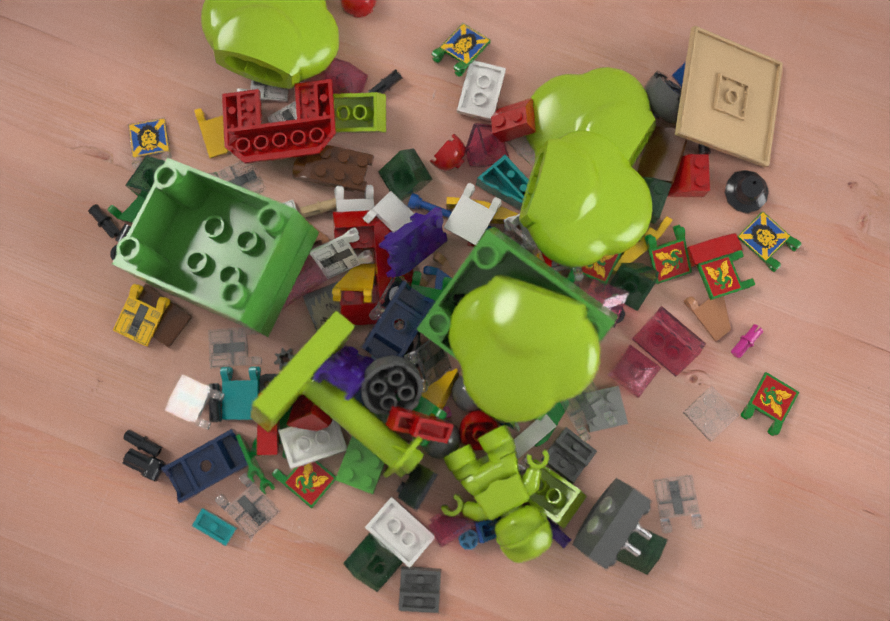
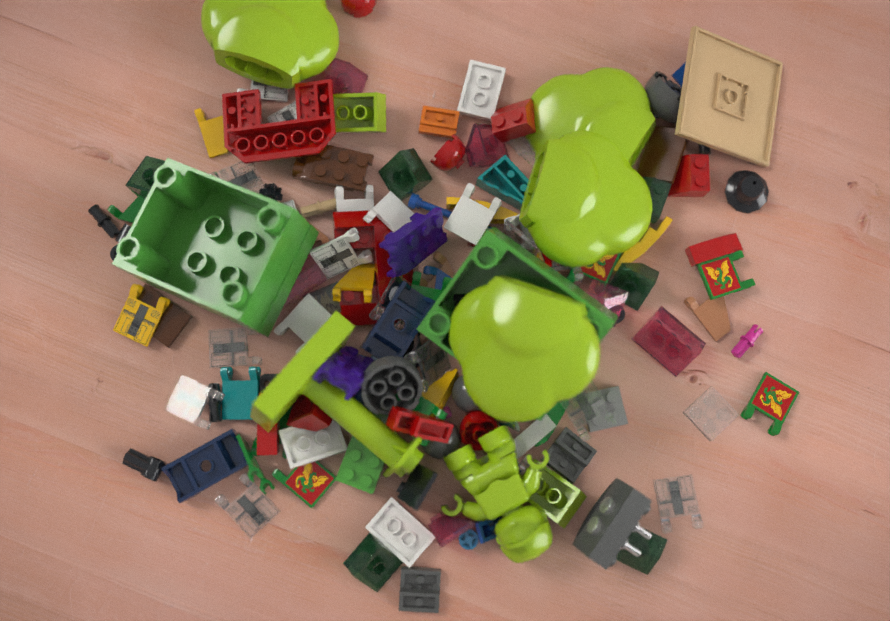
(142, 443): black axle -> none
(149, 139): flag -> none
(214, 526): teal plate -> none
(271, 191): none -> black gear
(283, 354): dark grey gear -> none
(304, 319): none -> white flag
(386, 83): black axle -> none
(438, 122): none -> orange plate
(463, 46): flag -> none
(558, 535): dark purple axle -> none
(634, 371): clear pink slope -> none
(671, 257): flag -> none
(765, 237): flag -> none

